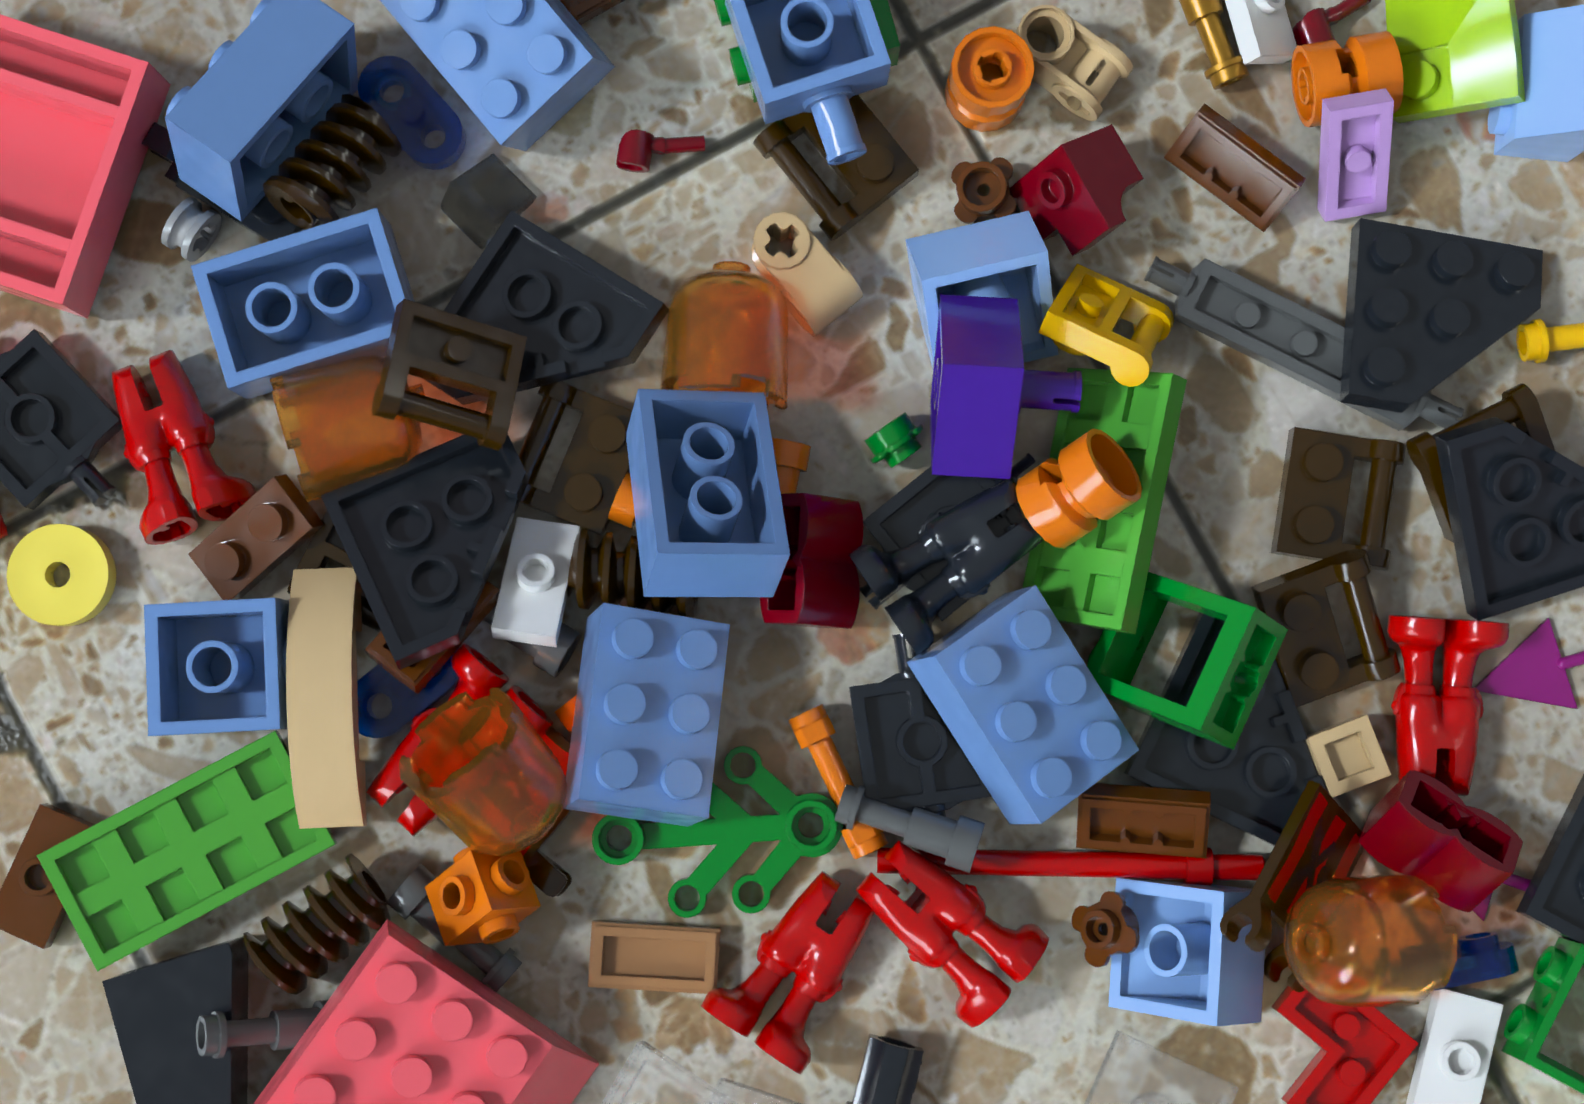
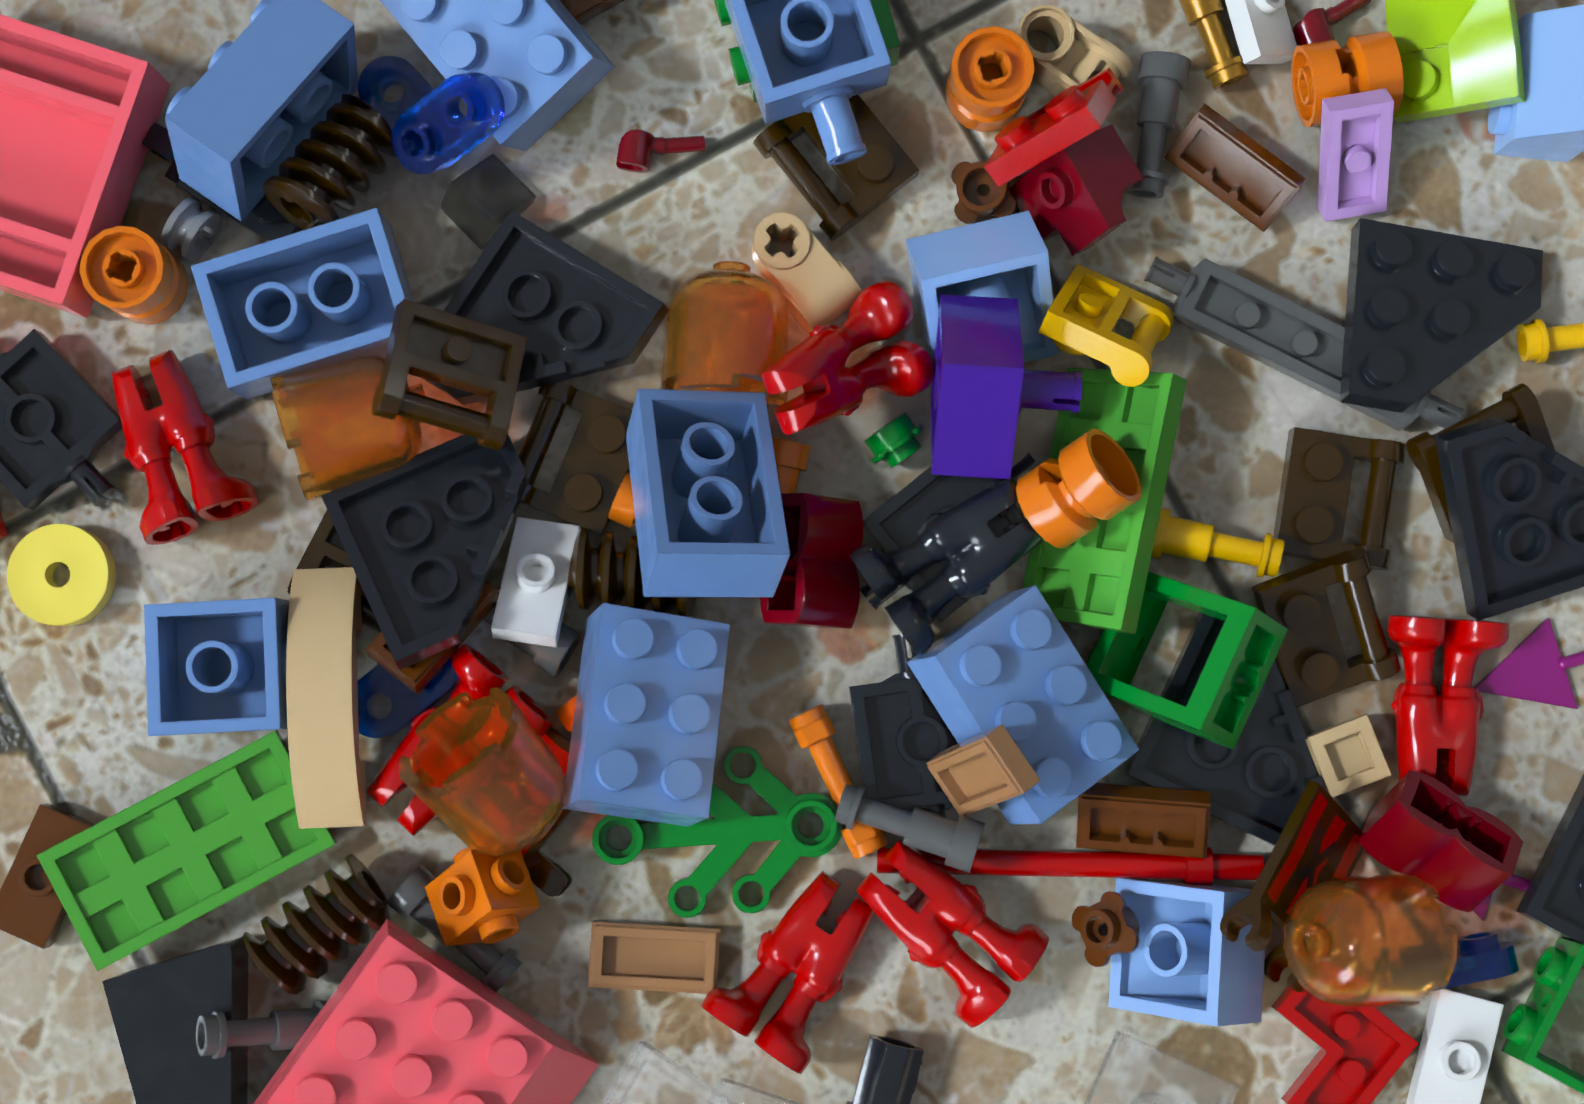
(133, 275): none -> orange wheel
(256, 538): reddish brown plate -> none
(443, 127): none -> clear blue plate
(821, 358): none -> red piece
(982, 771): none -> medium nougat tile
(1053, 127): none -> red plate
(1162, 79): none -> dark grey piece
(1198, 541): none -> yellow piece

